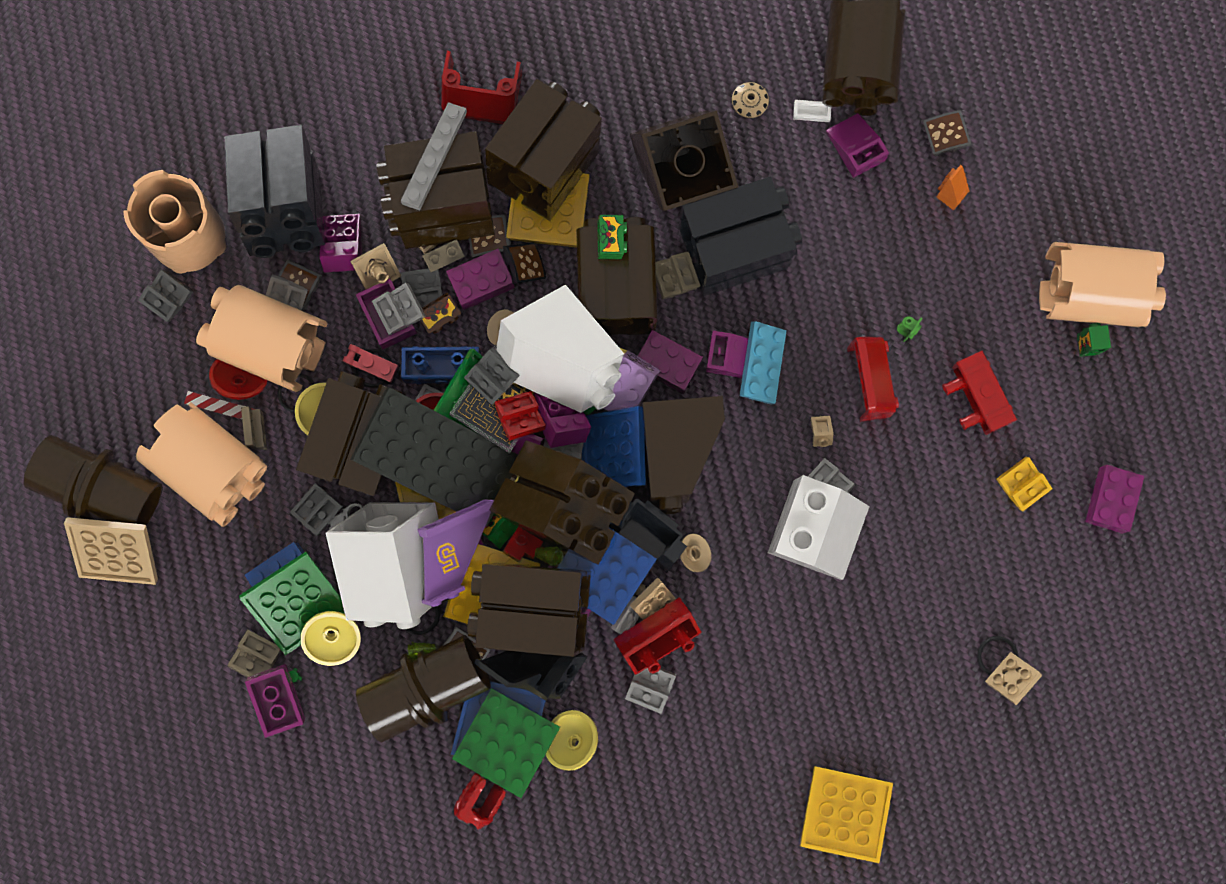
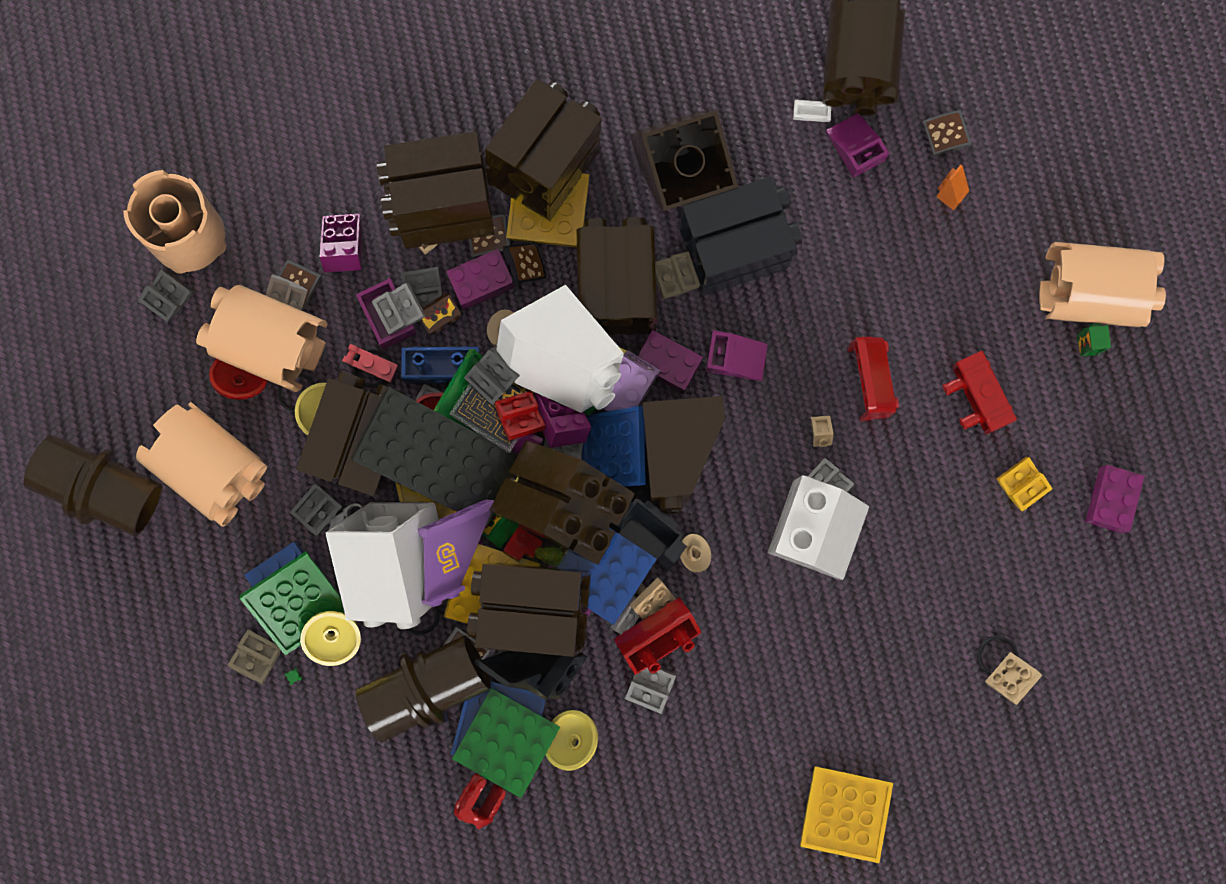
(111, 550): tan plate -> none
(214, 404): sticker -> none
(253, 428): dark tan slope -> none
(274, 191): black brick -> none
(275, 700): magenta brick -> none
(375, 270): tan plate -> none
(415, 647): clear neon green cone -> none
(433, 156): light grey plate -> none
(443, 256): dark tan hinge -> none
(480, 103): red windscreen -> none
(611, 236): green brick -> none
(746, 107): tan dish -> none
(763, 363): medium azure plate -> none
(909, 327): bright green hinge -> none

